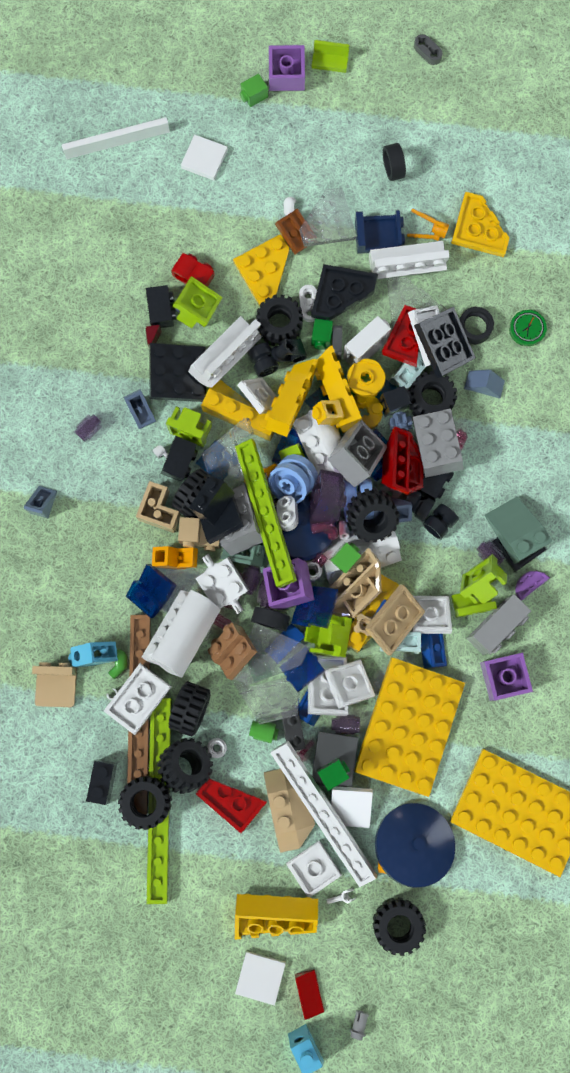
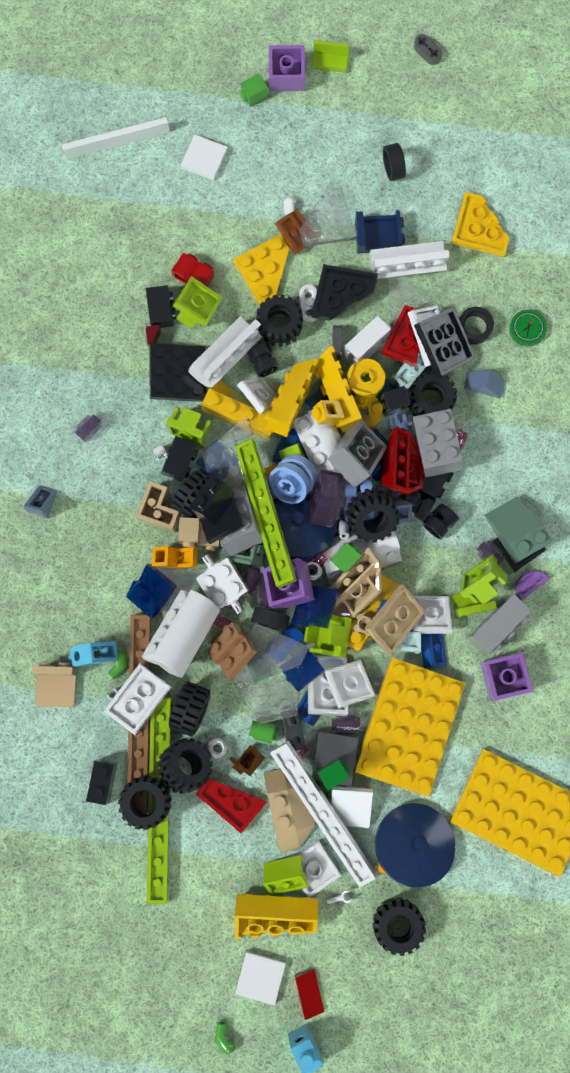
(139, 409): sand blue slope -> none
(221, 1040): none -> bright green arm
(248, 761): none -> reddish brown bracket
(284, 875): none -> lime panel
(287, 509): white plate -> none
(289, 351): black piece -> none
(321, 334): green brick -> none
(325, 527): clear pink arm -> none
(359, 1025): light grey pin -> none
(439, 228): light orange plant -> none

